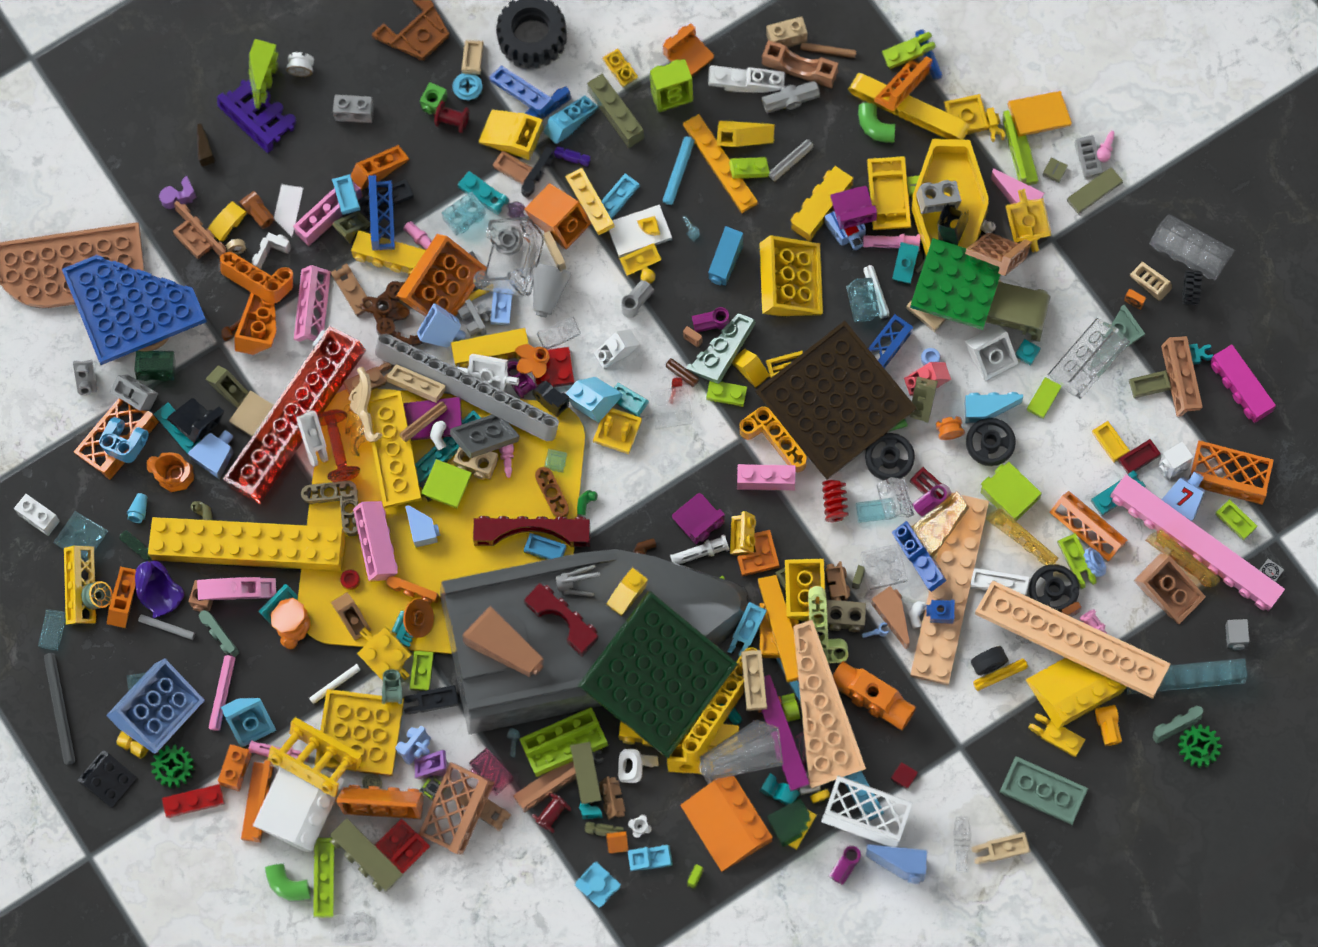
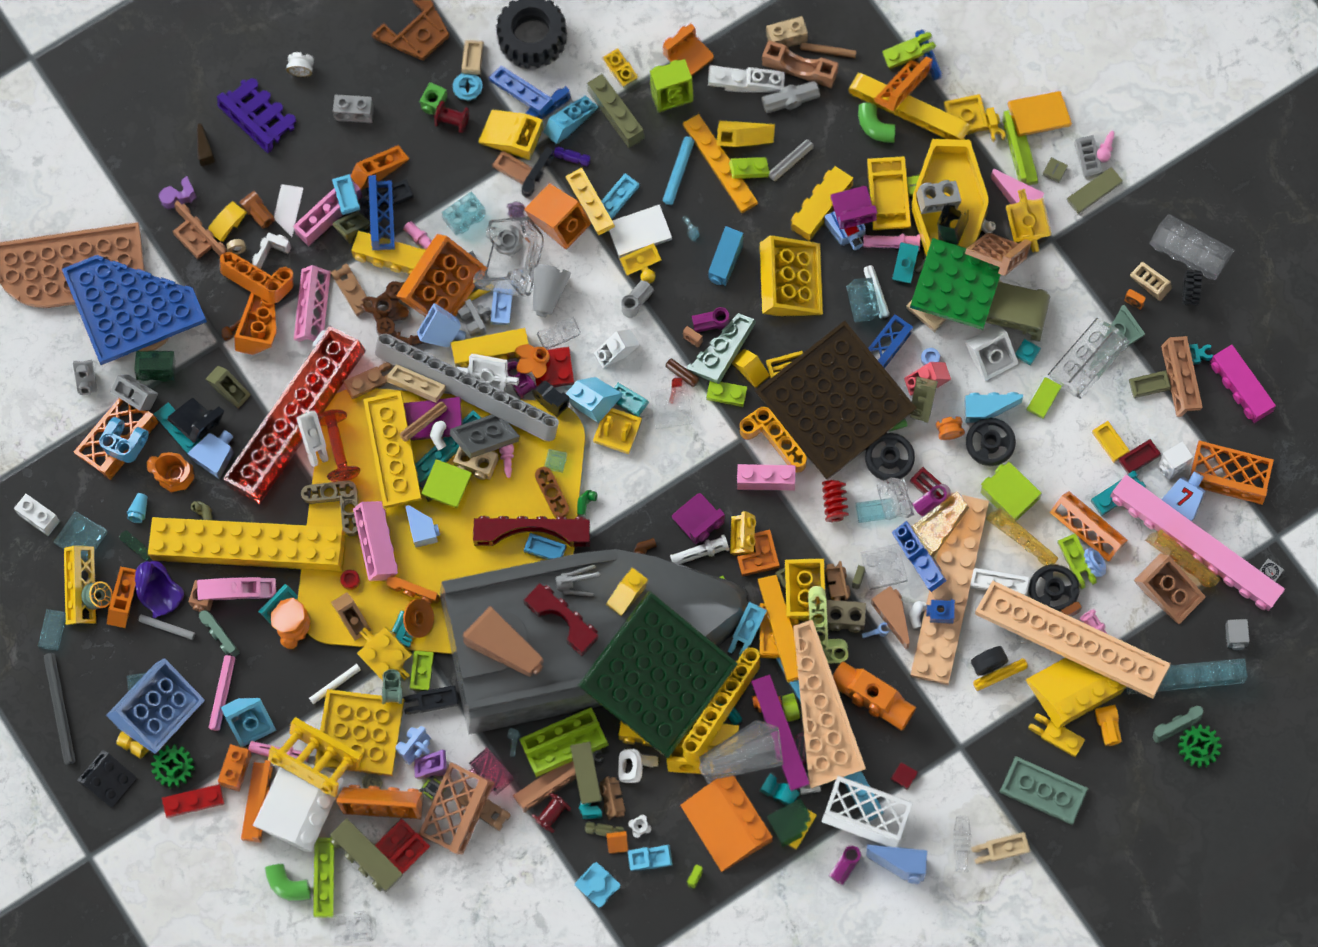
(251, 413): tan tile -> none
(261, 66): lime slope -> none
(359, 419): tan piece -> none
(483, 192): teal plate -> none
(554, 251): tan tile -> none
(649, 226): yellow tile -> none
(754, 680): tan plate -> none
(820, 796): yellow tile -> none
(1236, 520): lime plate -> none

